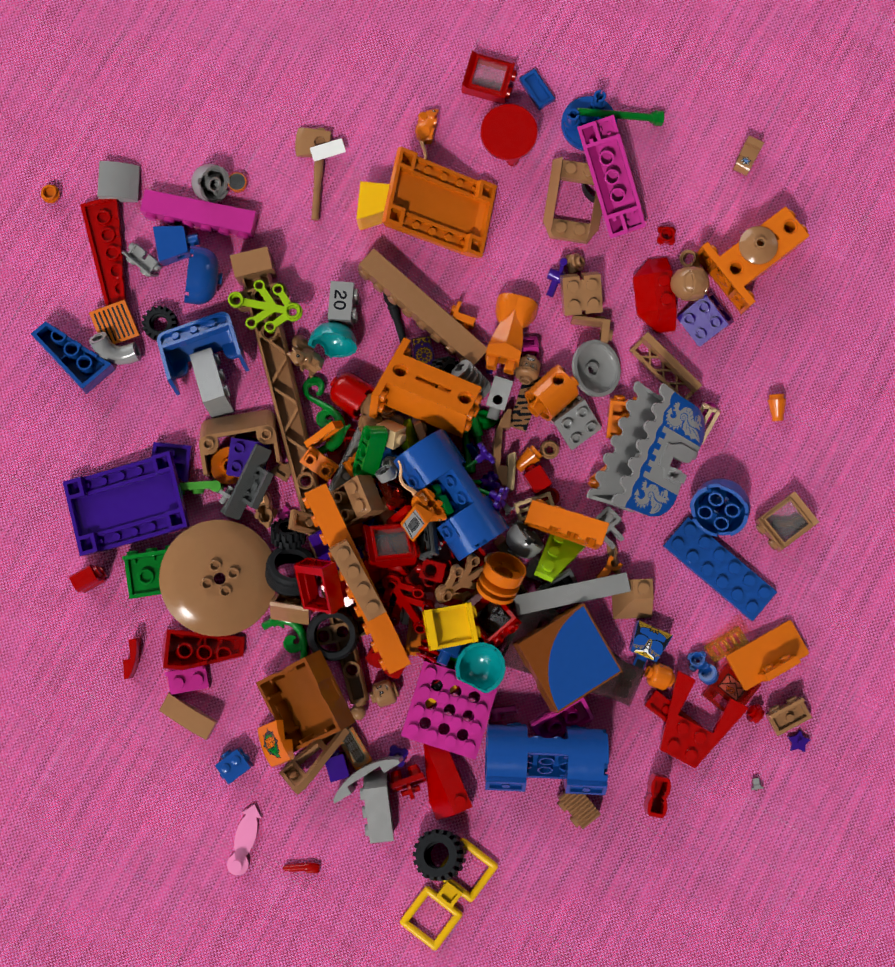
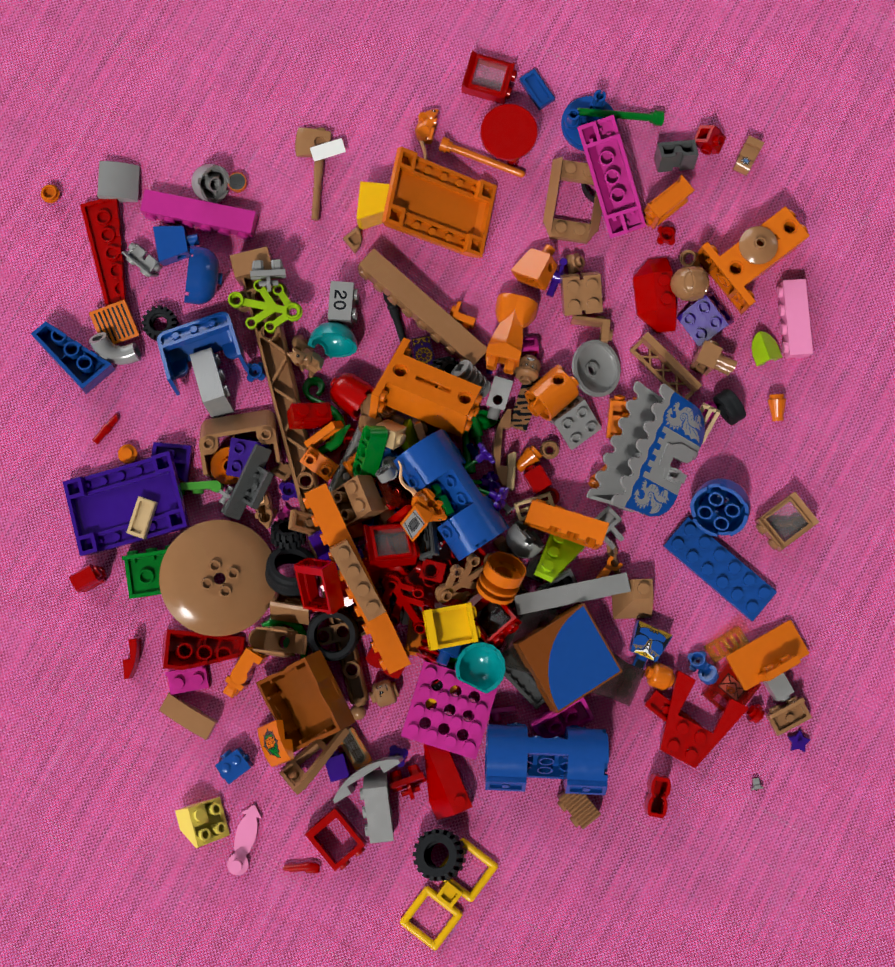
(106, 429): none -> red piece
(127, 454): none -> orange plate
(142, 517): none -> tan tile
(203, 822): none -> light yellow slope
(243, 672): none -> orange hips
(259, 273): none -> light grey hips
(259, 375): none -> blue plate
(269, 638): none -> medium nougat piece
(284, 489): none -> dark purple plate
(309, 415): none -> red brick
(321, 824): none -> red window
(353, 240): none -> medium nougat tile
(448, 146): none -> orange piece
(526, 686): none -> dark grey plate
(536, 267): none -> orange torso
(667, 202): none -> orange window
(676, 154): none -> dark grey brick
(709, 139): none -> red brick
(710, 357): none -> medium nougat brick
(730, 406): none -> black tyre
(764, 348): none -> lime brick
(779, 688): none -> light grey brick
(795, 318): none -> bright pink brick

